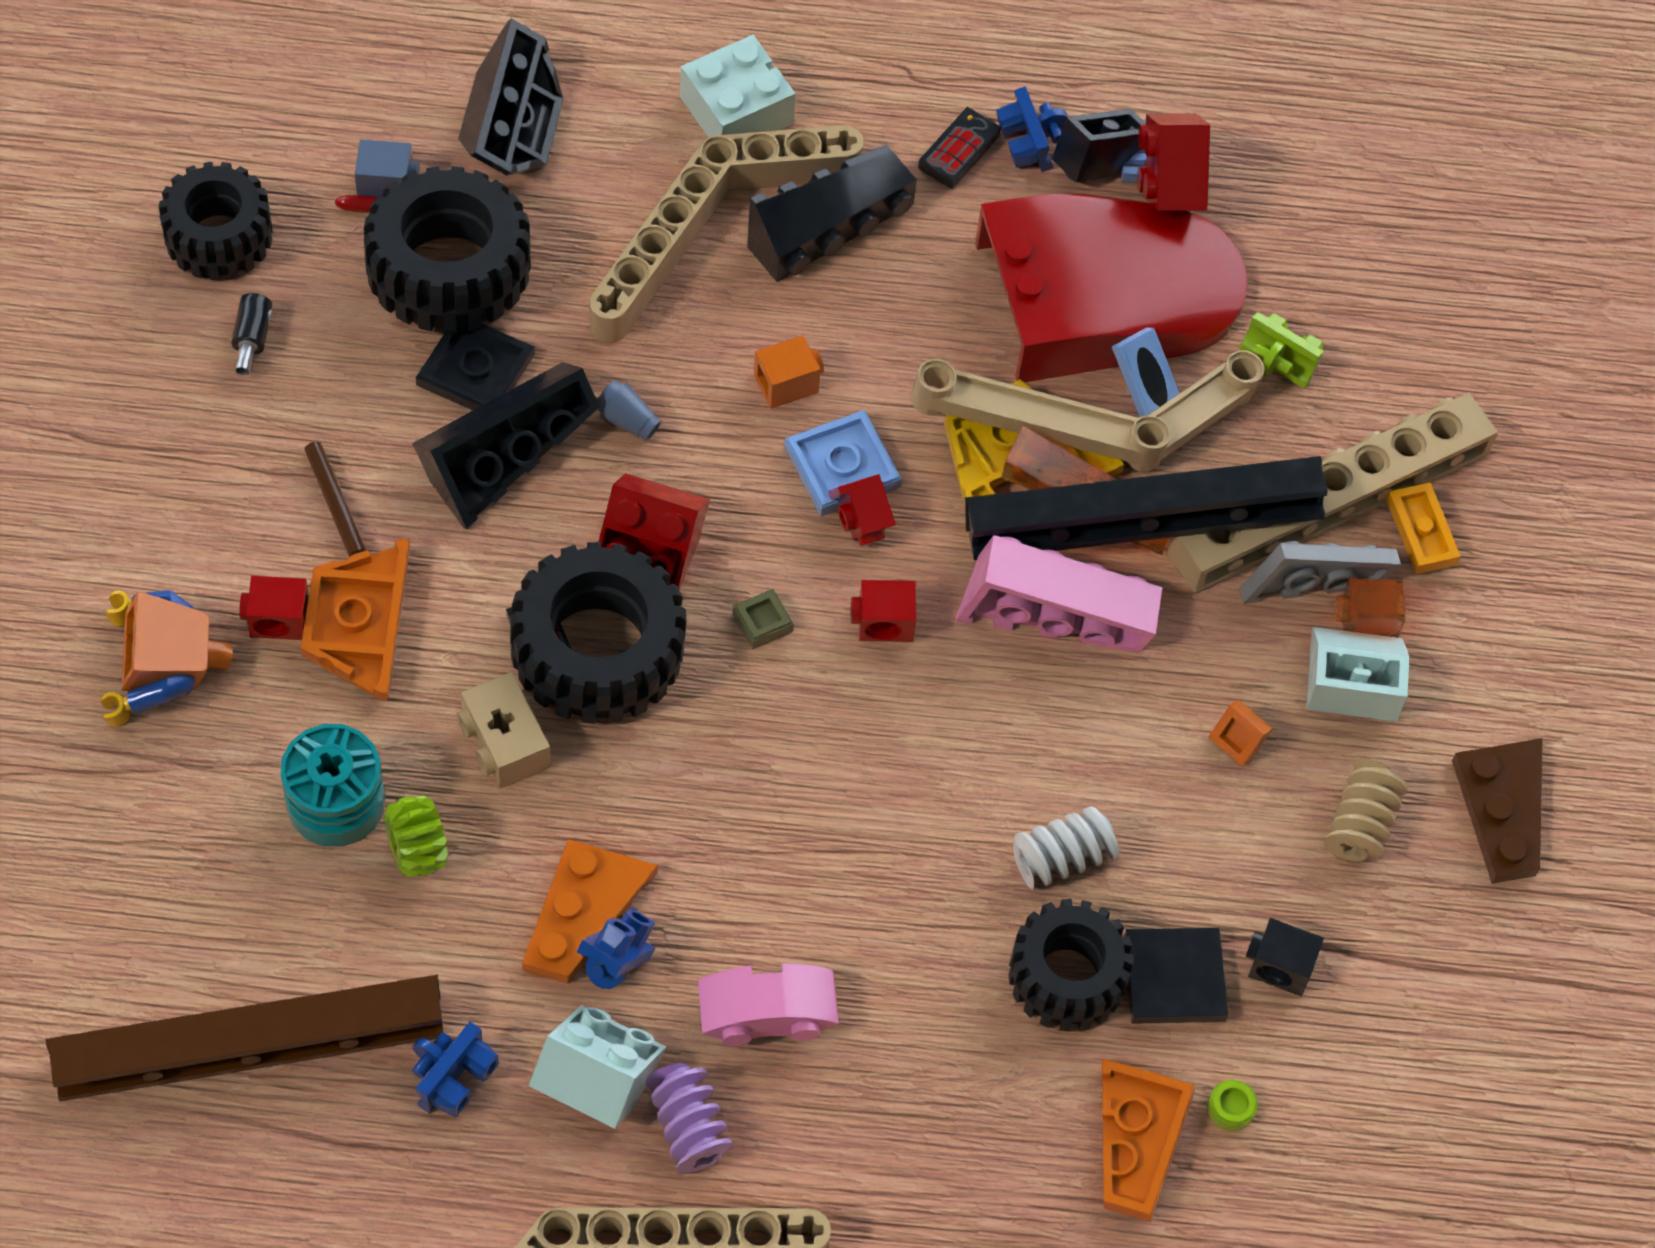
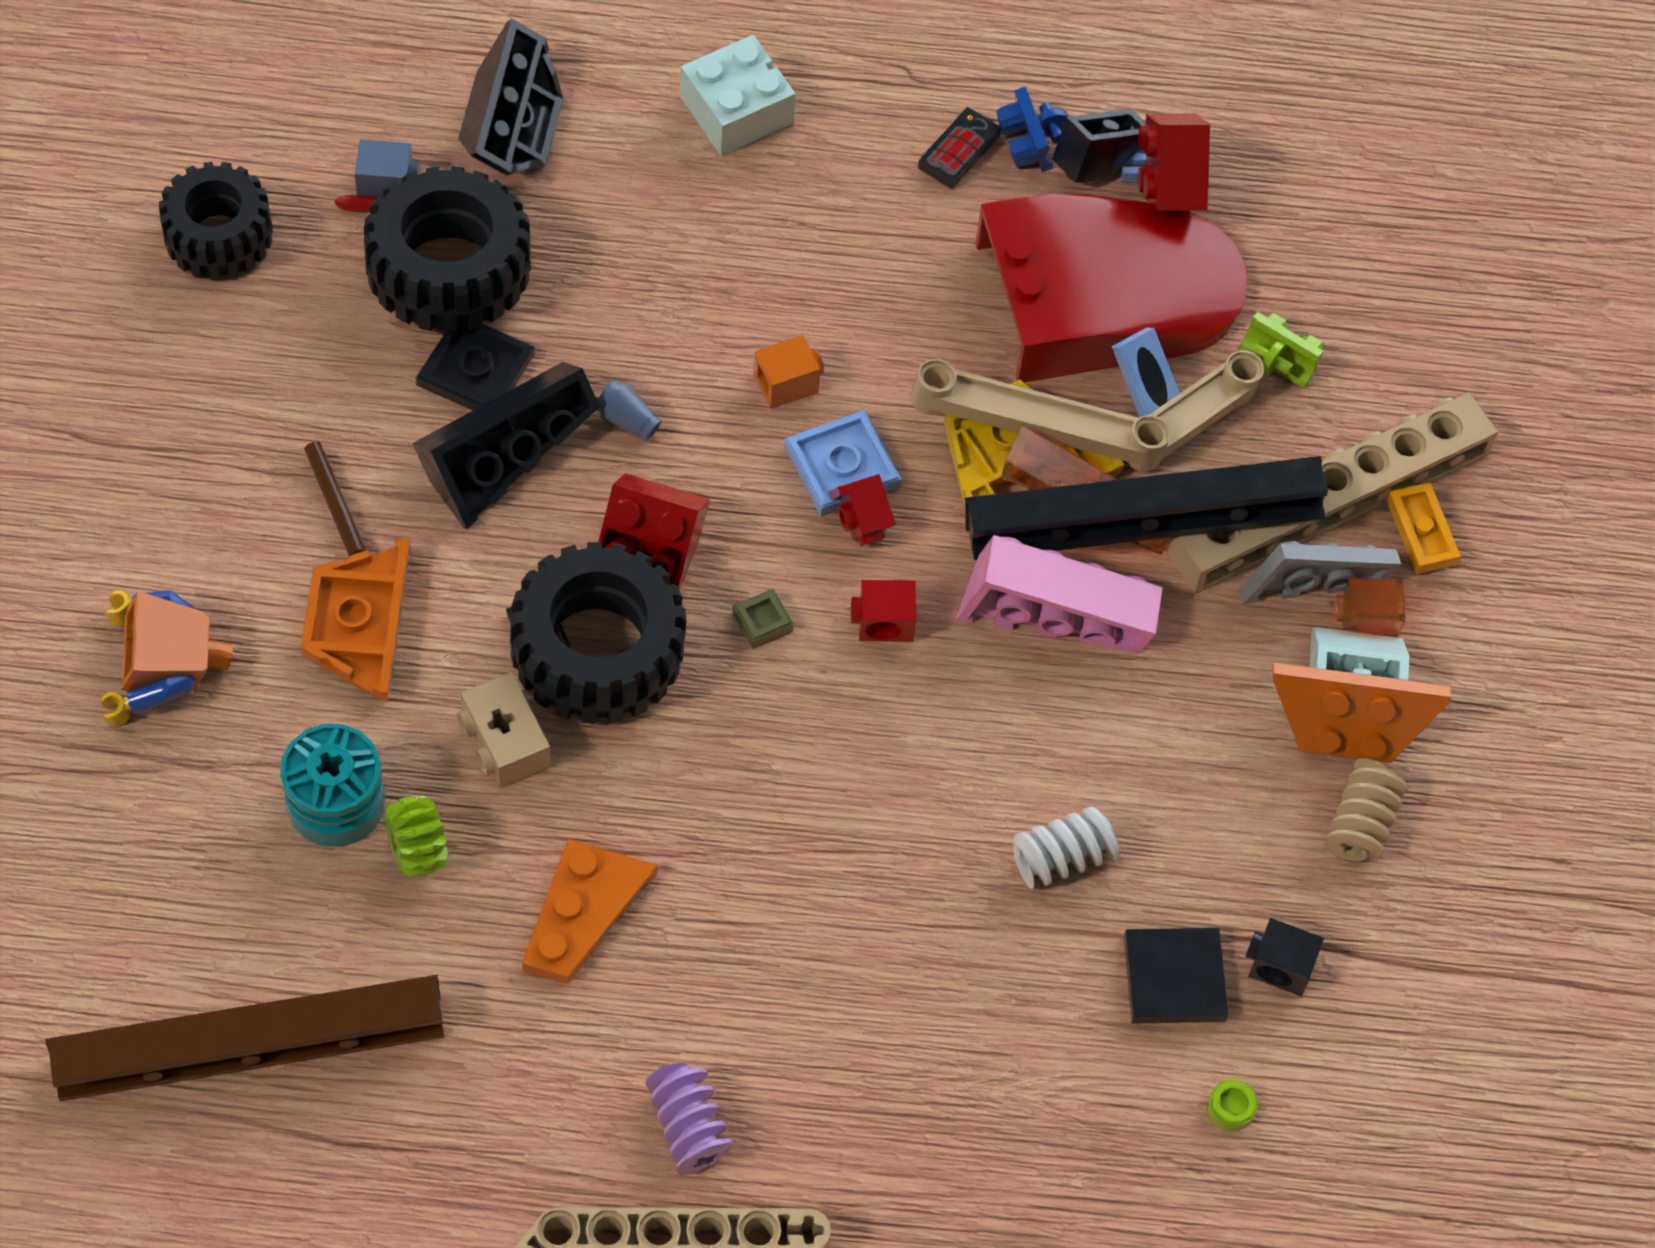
(250, 329): black piece -> none
(275, 607): red brick -> none
(440, 1085): blue hips -> none
(596, 1065): light aqua slope -> none
(617, 949): blue hips -> none
(713, 170): tan beam -> none
(784, 1003): bright pink brick -> none
(827, 211): black wedge -> none
(1075, 930): black tyre -> none
(1140, 1135): orange wing -> none
(1240, 733): orange tile -> none
(1355, 712): none -> orange wing
(1504, 805): reddish brown wing -> none

